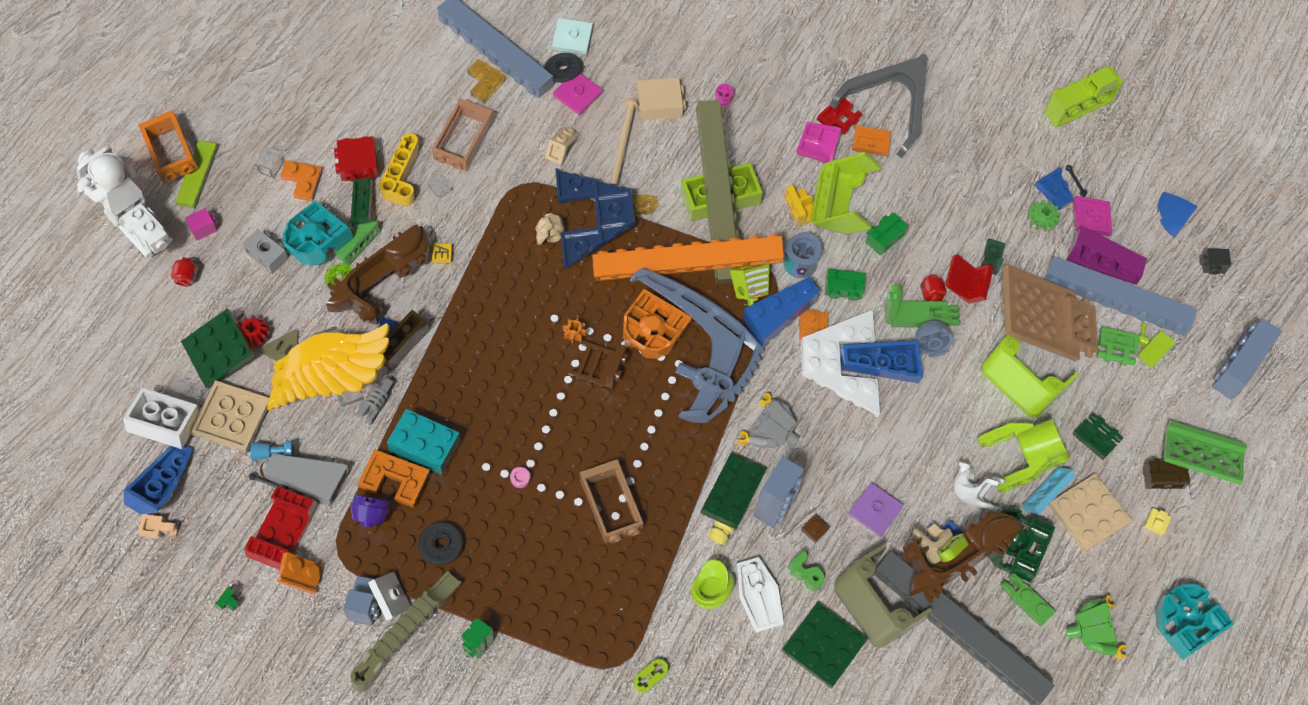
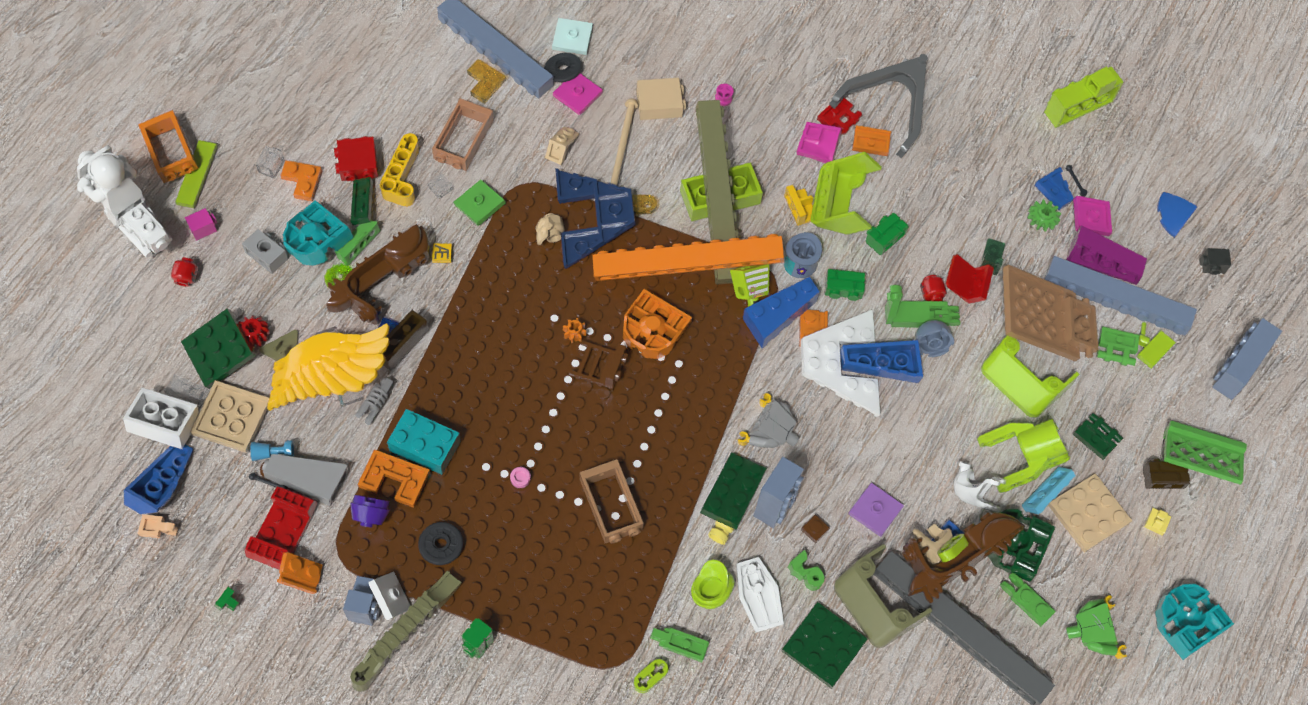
(479, 202): none -> bright green plate
(681, 643): none -> bright green hinge
(725, 346): sand blue piece -> none

